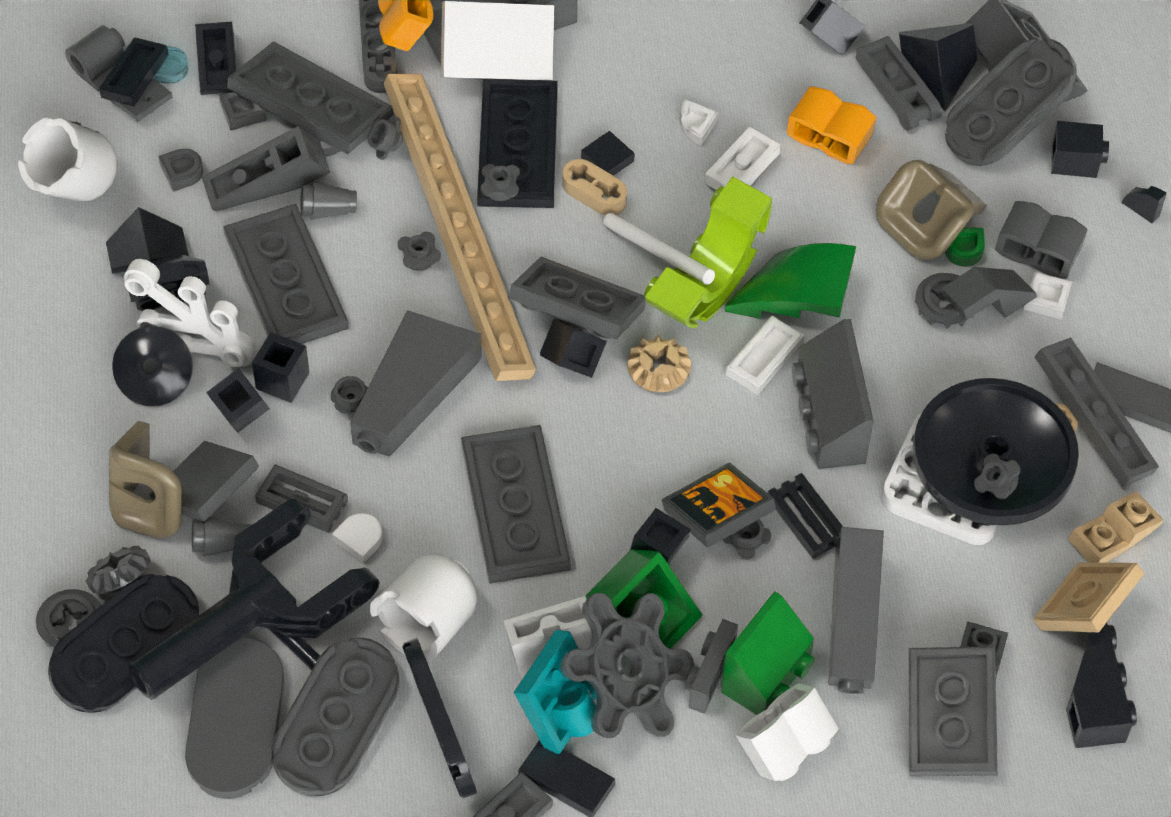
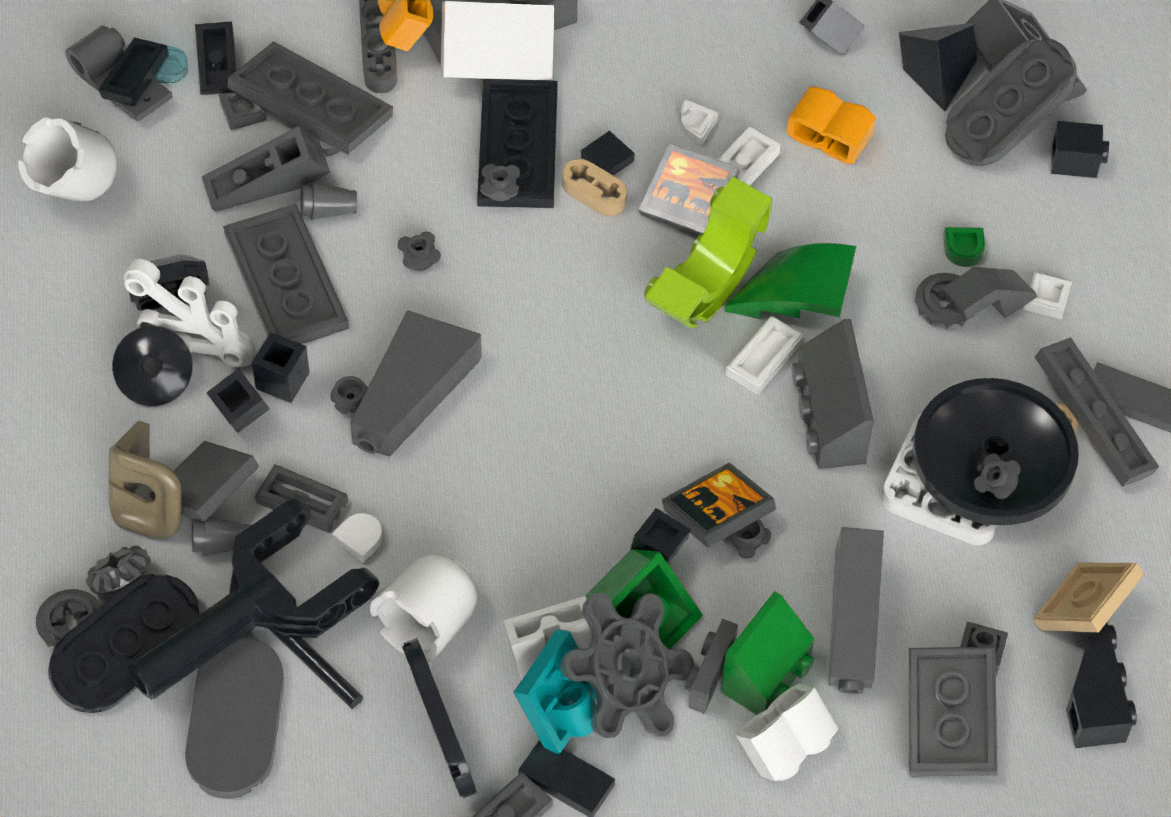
(144, 238): black slope -> none
(181, 168): dark grey tile -> none
(335, 717): dark grey tile -> none
(385, 136): dark grey plate -> none
(459, 228): tan plate -> none
(515, 504): dark grey tile -> none
(572, 348): black panel -> none
(577, 298): dark grey plate -> none
(659, 248): white bar -> none
(666, 376): tan gear -> none
(684, 188): none -> tile
(819, 507): black tile -> none
(898, 82): dark grey plate -> none
(910, 186): dark tan piece -> none
(1041, 239): dark grey brick -> none
(1117, 530): tan slope -> none
(1146, 202): black tile -> none

